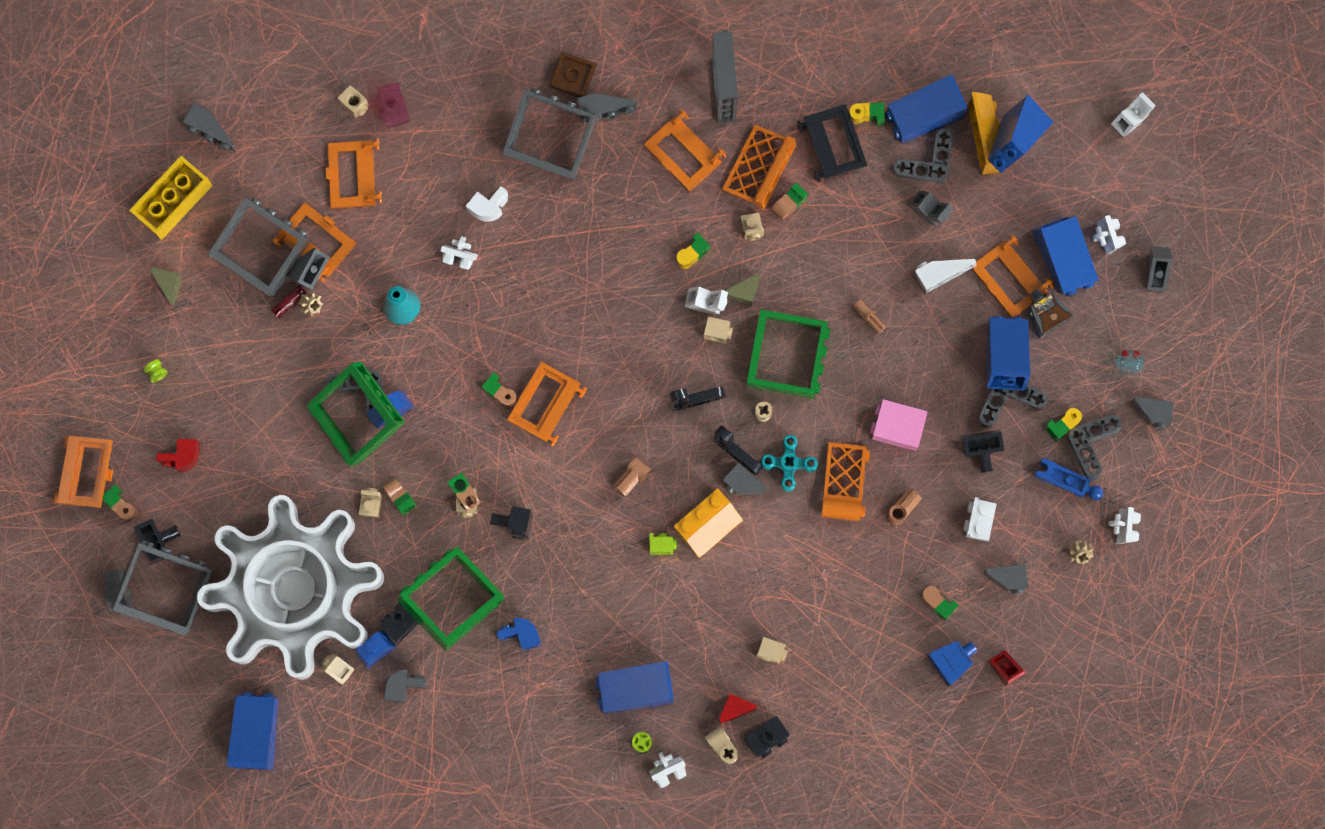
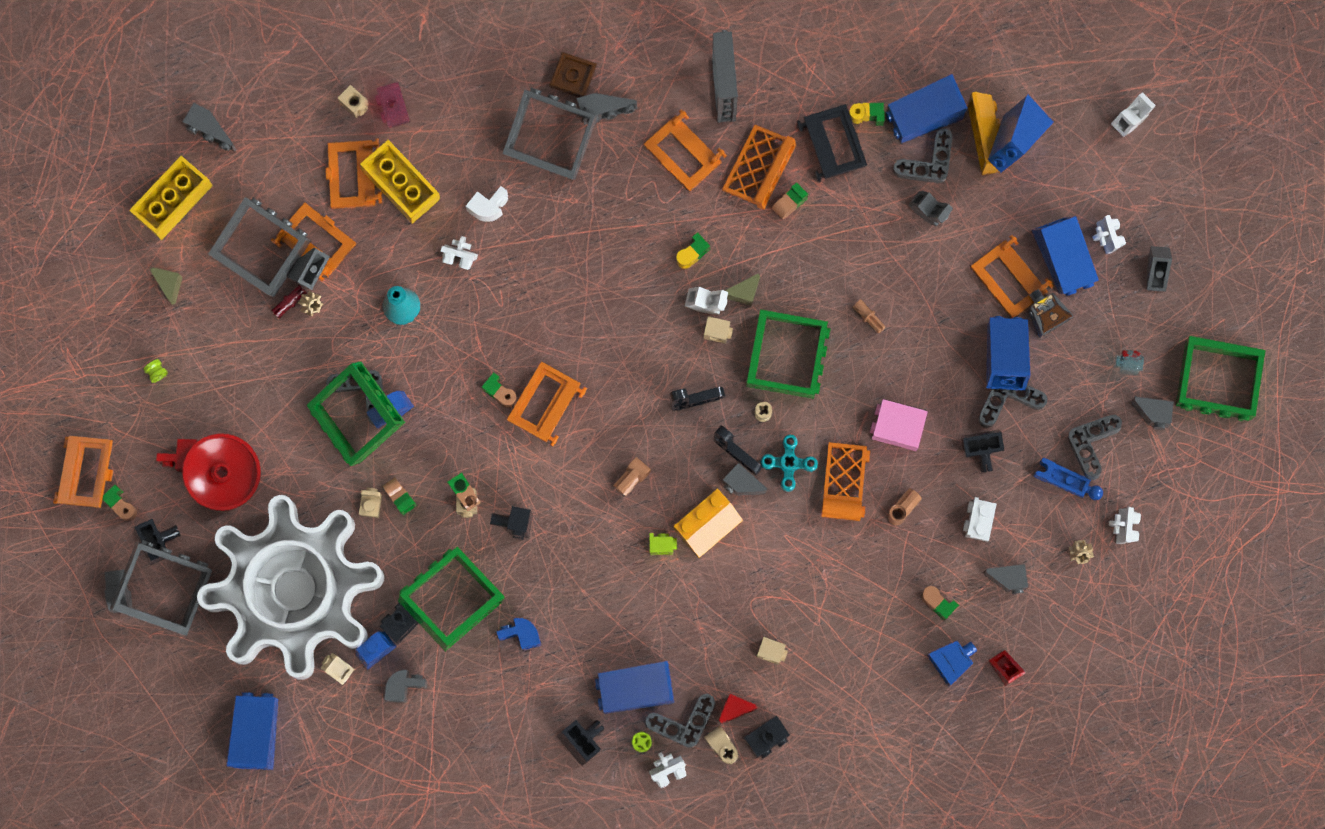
(221, 472): none -> red dish
(400, 181): none -> yellow brick
(580, 741): none -> black brick
(683, 730): none -> dark grey beam
(752, 226): tan bracket -> none
(939, 272): white slope -> none
(1063, 426): leg -> none
(1225, 349): none -> green window

